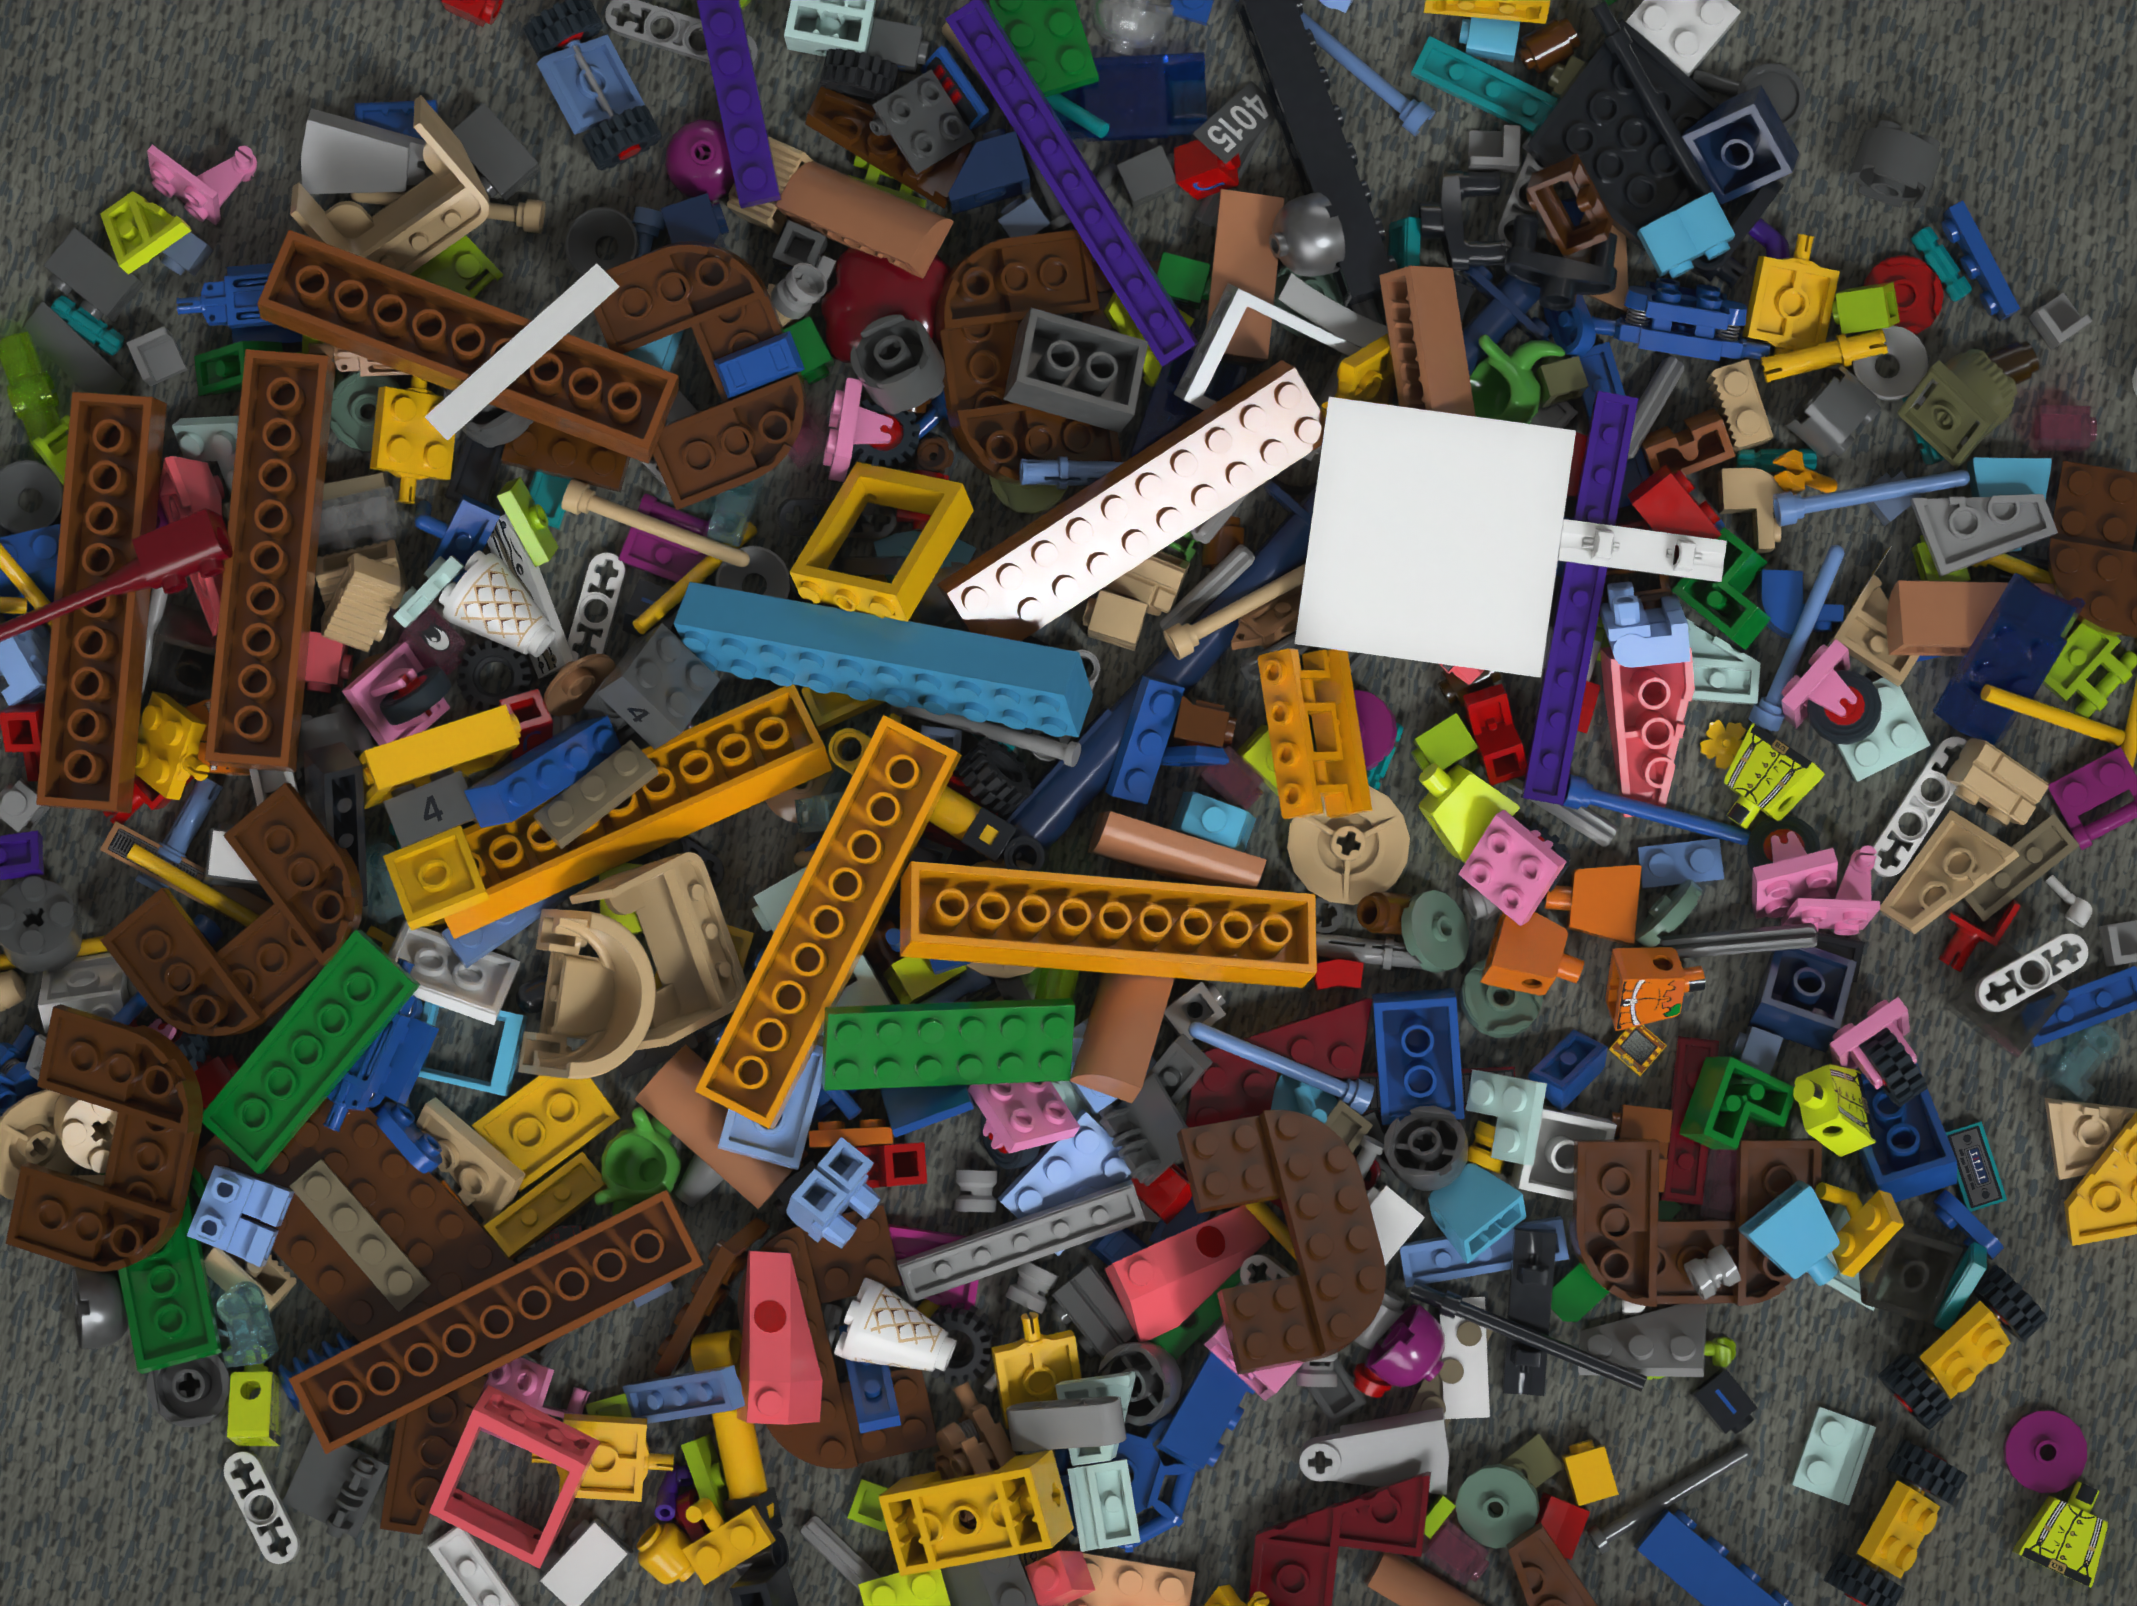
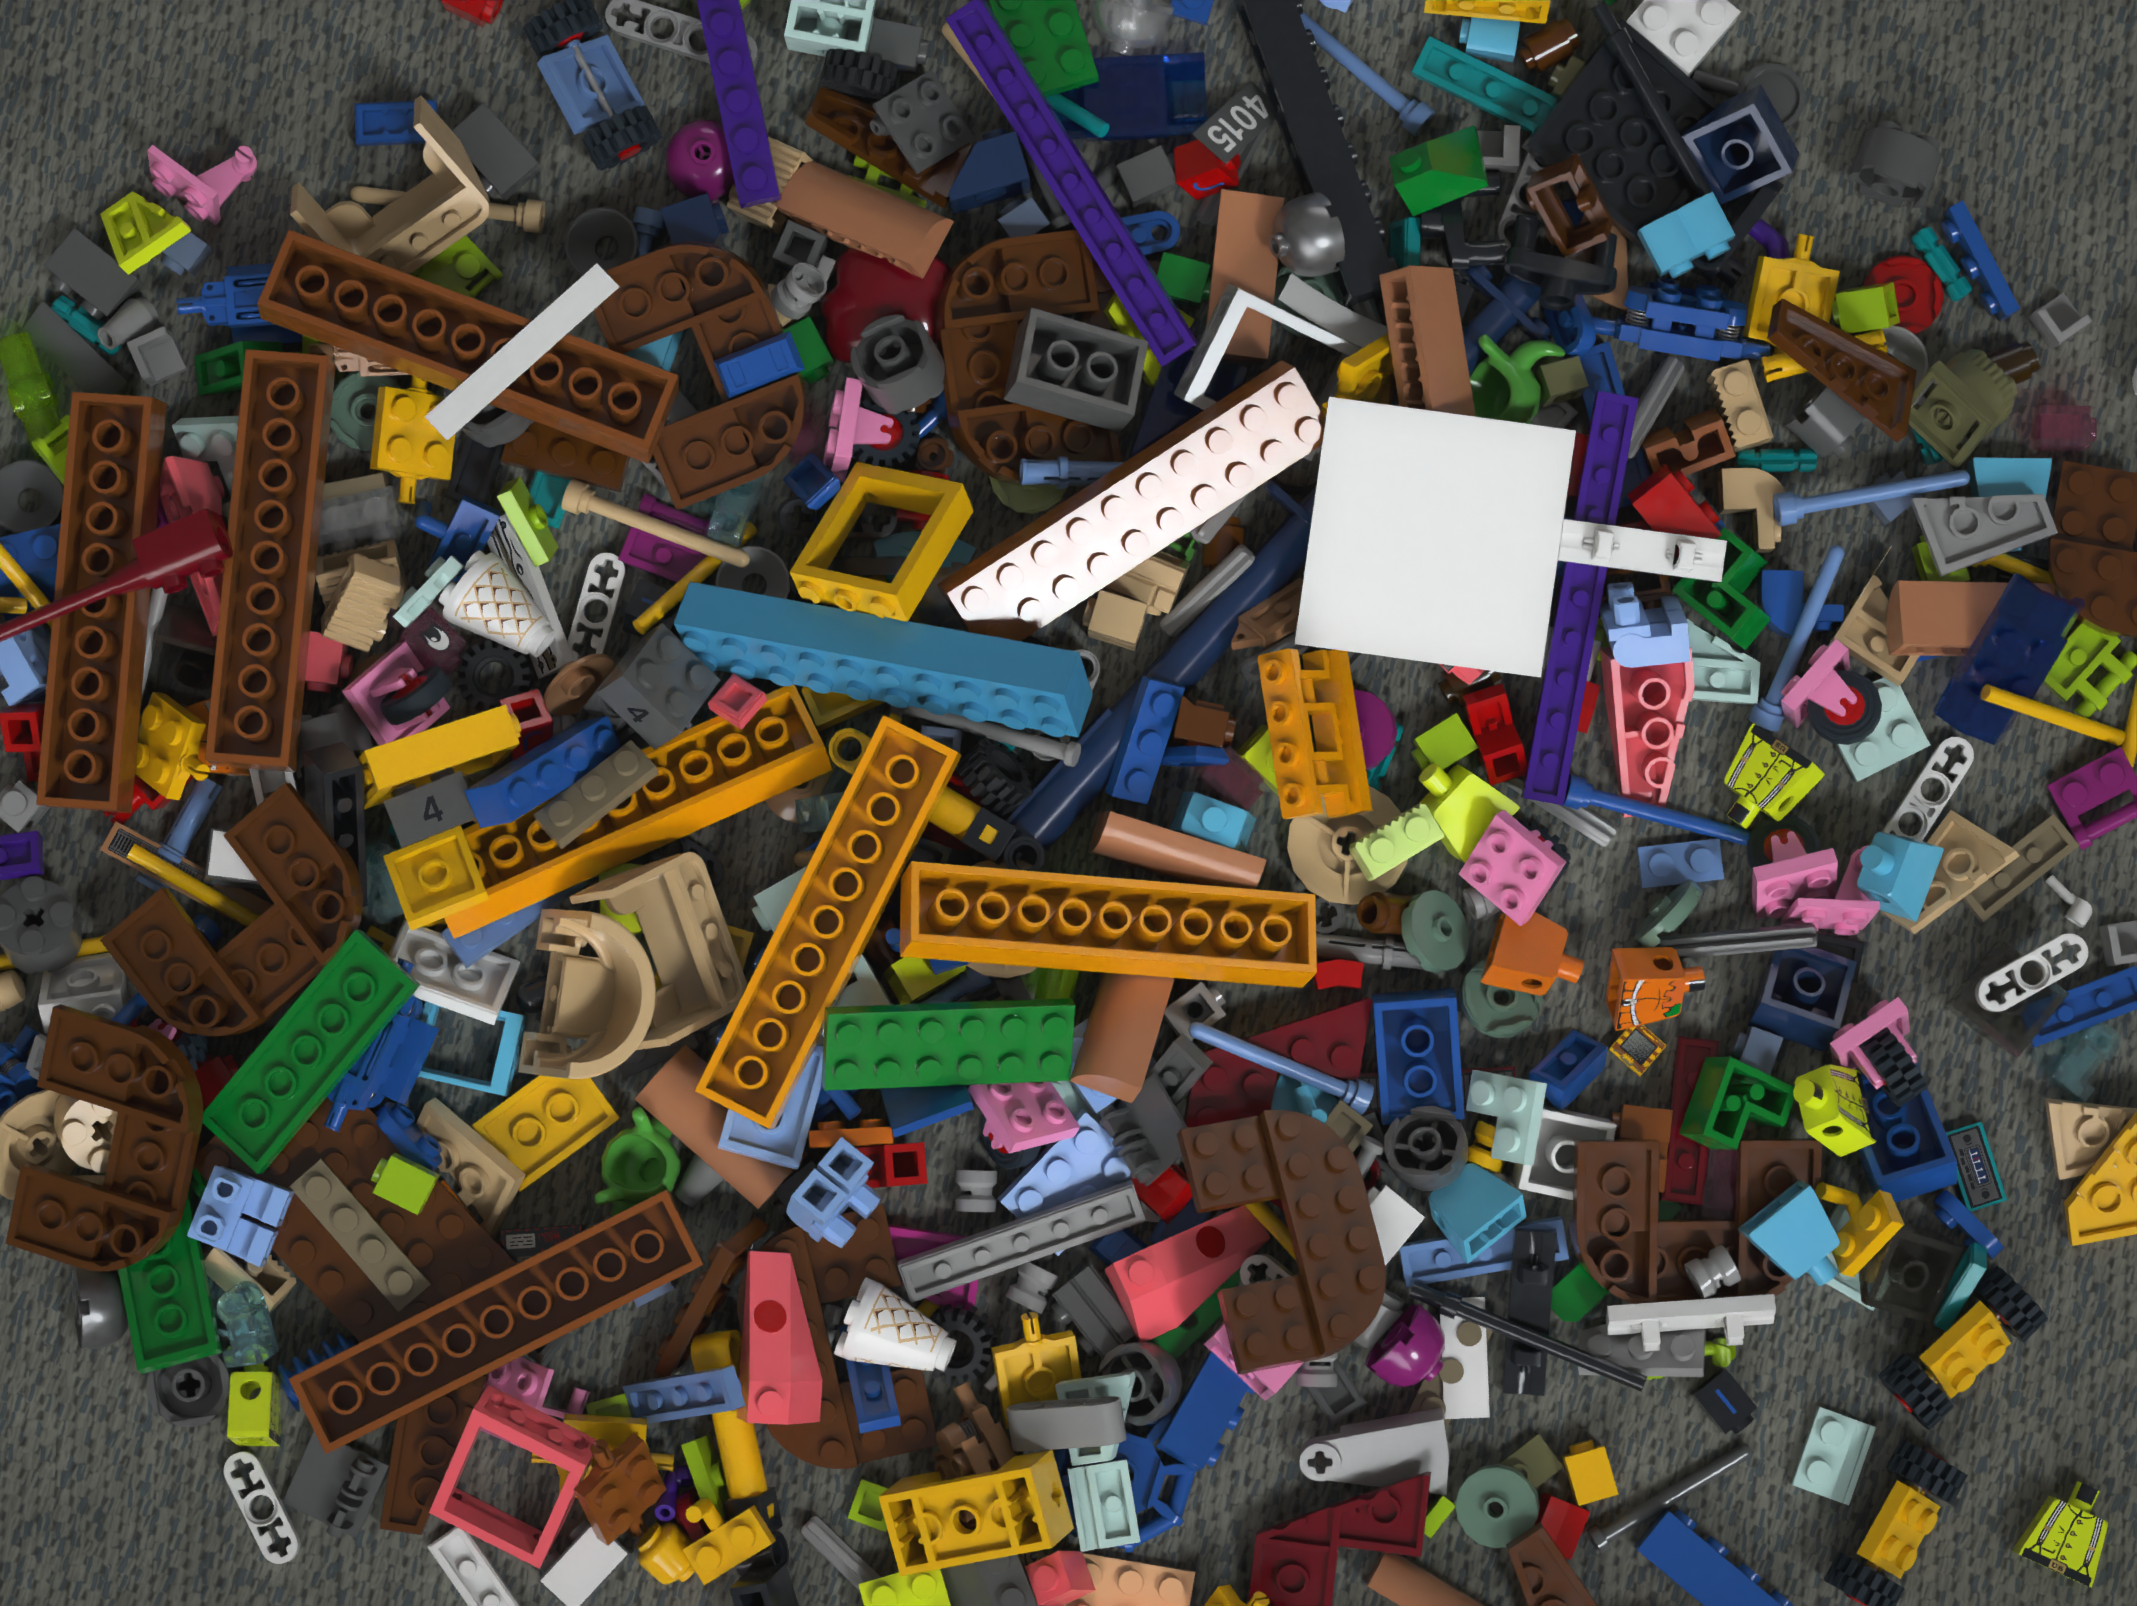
(130, 321): none -> light grey cone
(358, 157): light grey piece -> none
(404, 1182): none -> lime brick
(545, 1206): yellow plate -> none
(619, 1488): none -> dark orange plate
(737, 701): none -> coral tile
(812, 482): none -> blue tile
(958, 88): slope -> none
(1142, 225): none -> blue plate
(1183, 638): tan piece -> none
(1369, 1382): red plate -> none
(1396, 841): none -> yellowish green brick
(1439, 170): none -> green slope
(1457, 1553): clear pink brick -> none
(1600, 902): orange torso -> none
(1691, 1314): none -> white hinge
(1722, 742): yellow plant -> none
(1798, 476): light orange bar -> none
(1854, 370): none -> reddish brown wing
(1898, 873): none -> medium azure torso
(1970, 934): red bracket -> none
(1996, 782): tan brick -> none
(2024, 1445): magenta plate -> none

